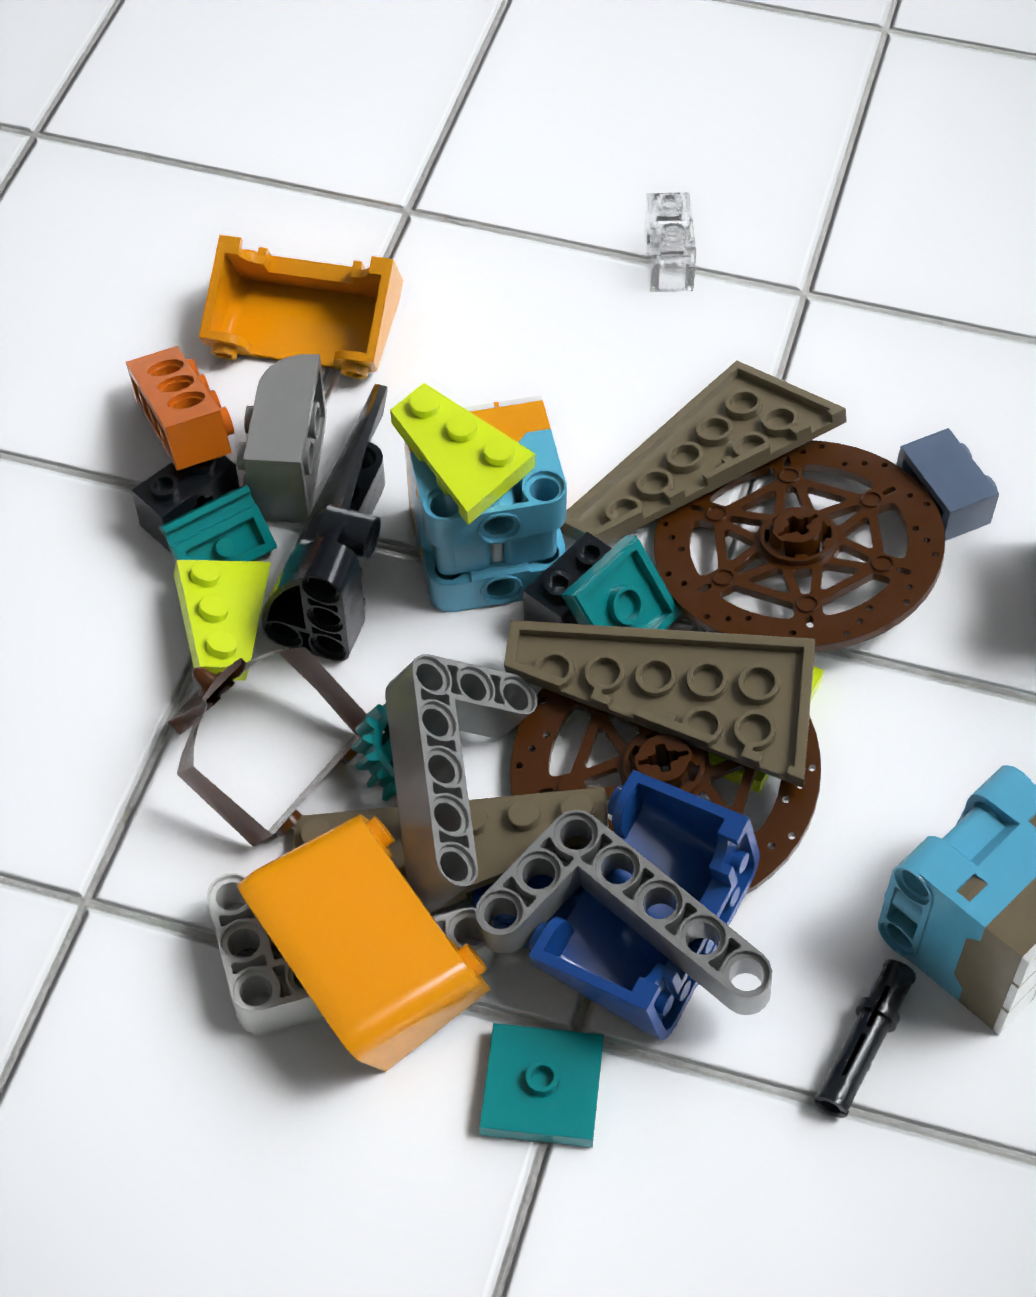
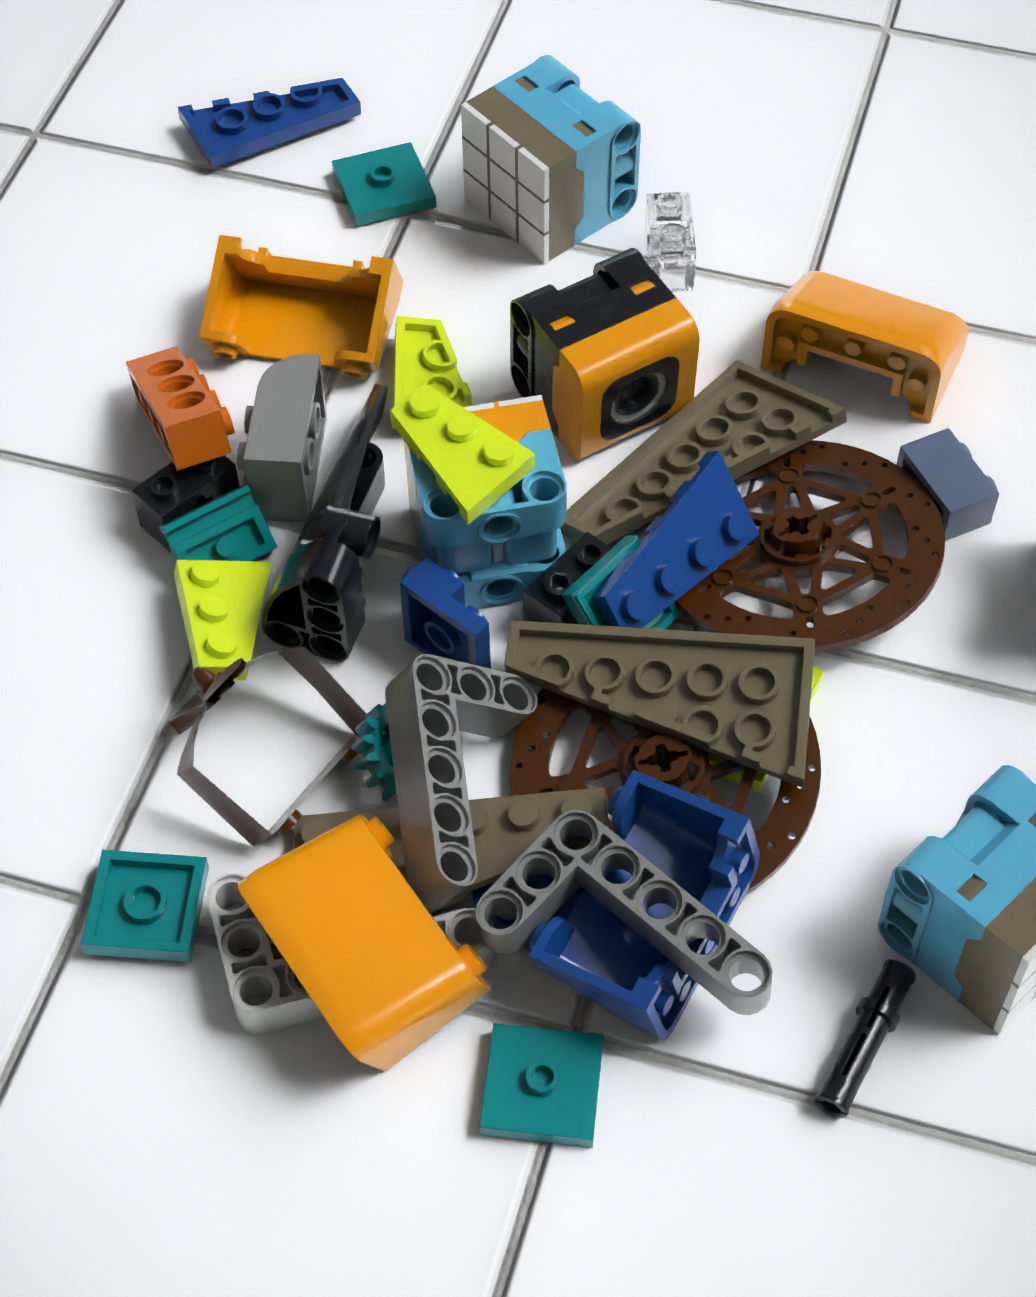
(145, 905): none -> teal plate
(250, 126): none -> blue wing
(383, 184): none -> teal plate
(426, 357): none -> neon yellow wing
(437, 616): none -> blue plate
(548, 158): none -> piece
(604, 353): none -> piece
(681, 547): none -> blue wing
(869, 331): none -> light orange windscreen

